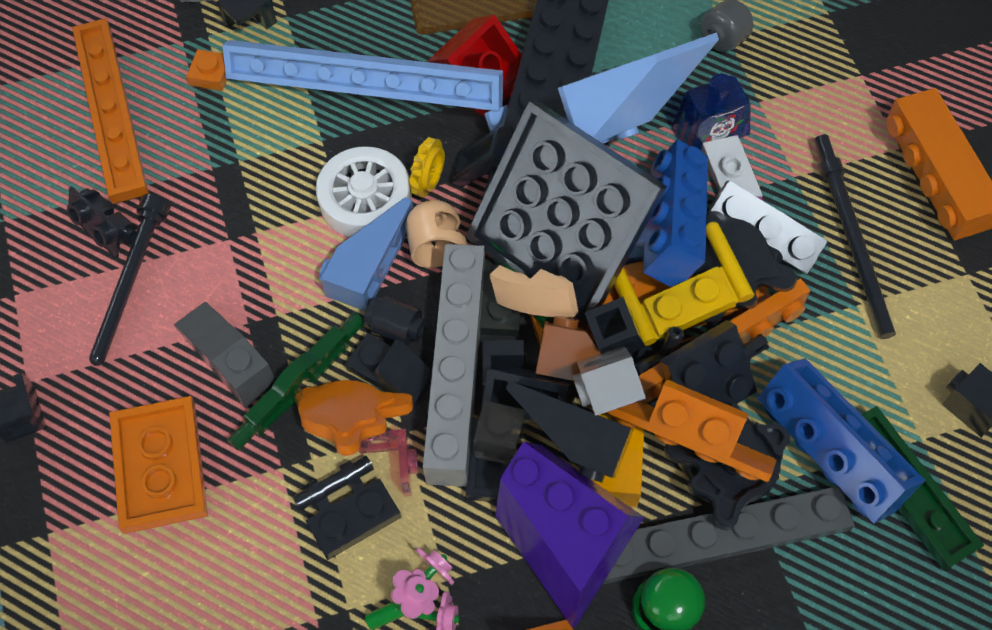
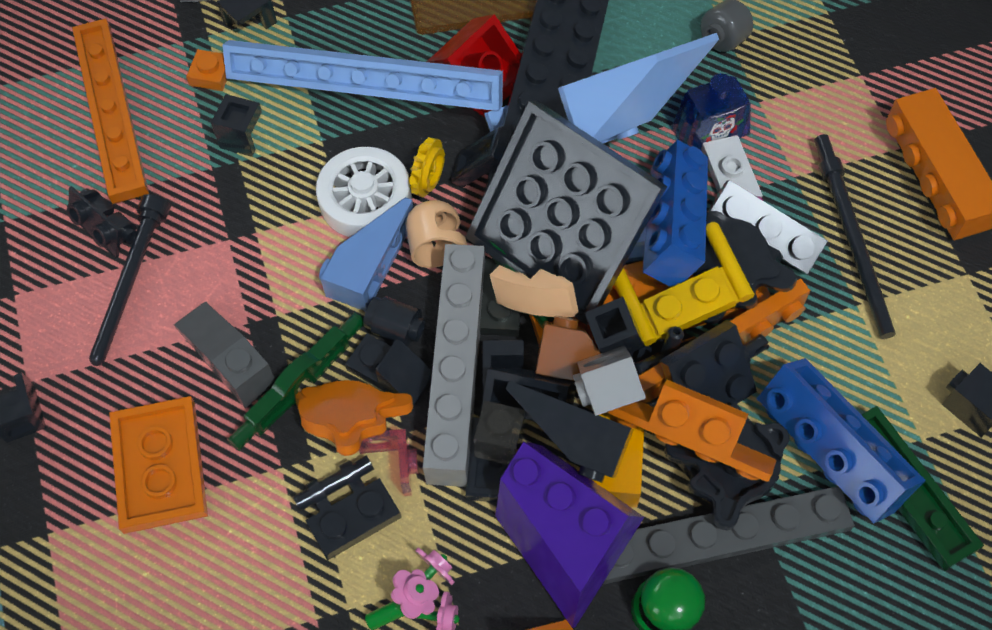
(235, 123): none -> black panel

